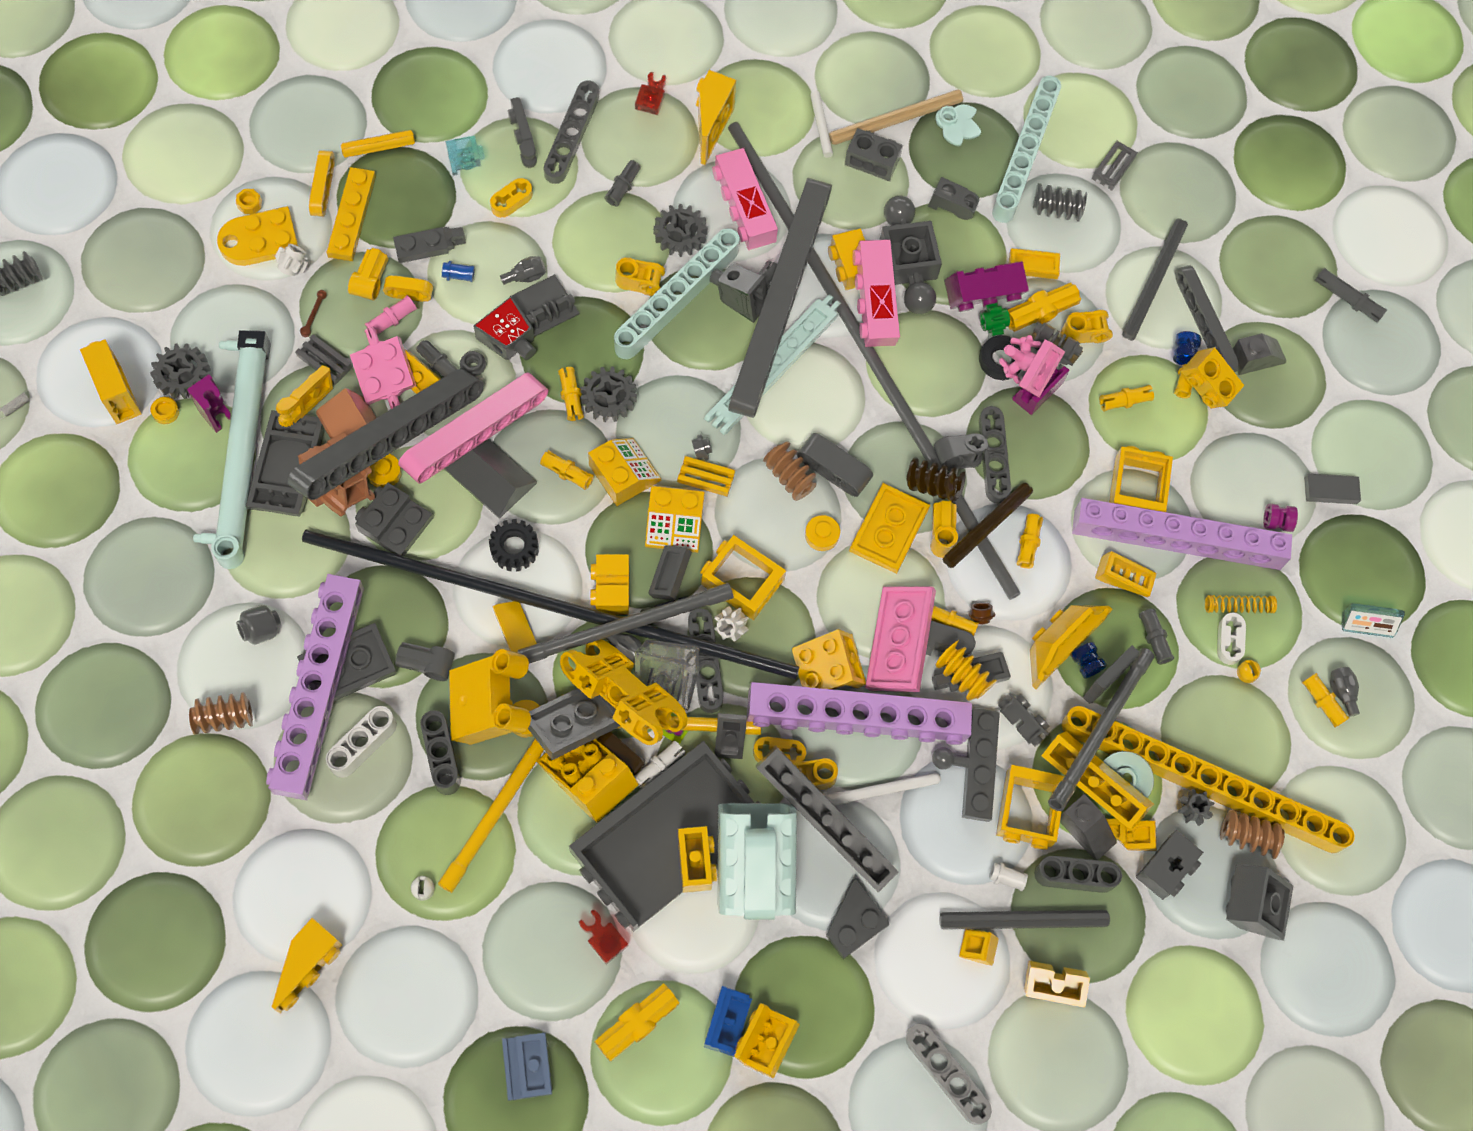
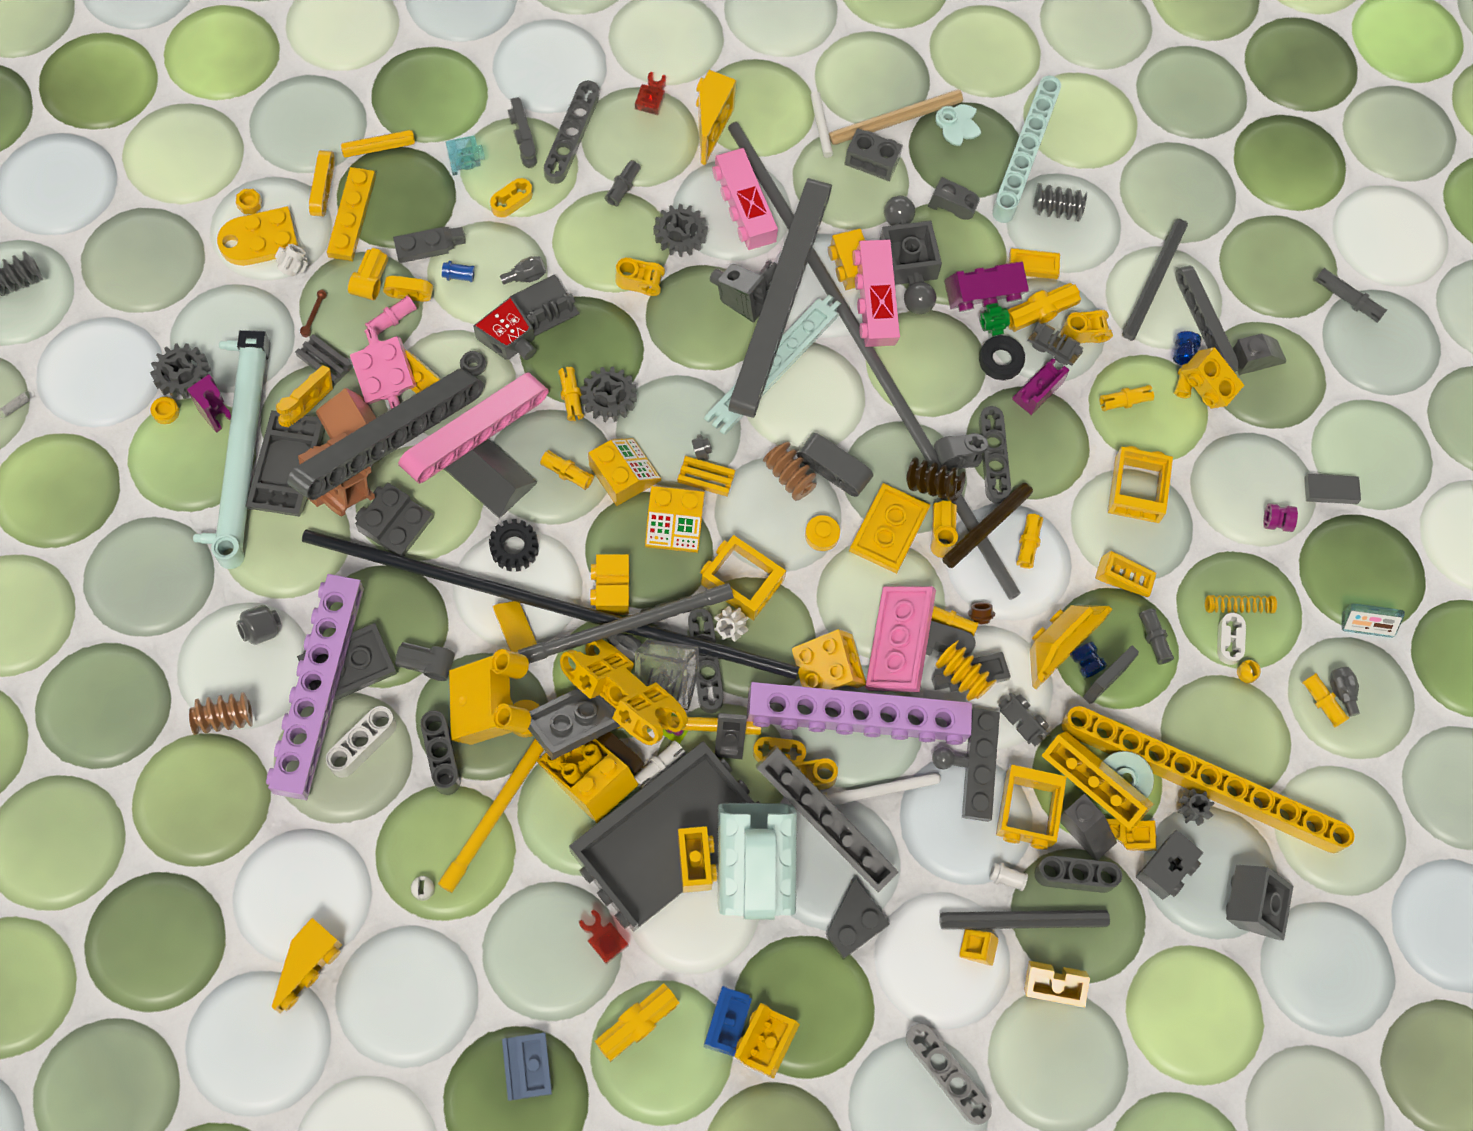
(110, 381): yellow window -> none
(385, 471): yellow wheel -> none
(437, 360): dark grey axle -> none
(669, 573): dark grey tile -> none
(674, 303): light aqua beam -> none
(1037, 366): bright pink piece -> none
(1067, 786): dark grey piece -> none
(1105, 179): flat silver tile -> none
(1182, 534): lavender brick -> none
(1252, 832): medium nougat piece -> none

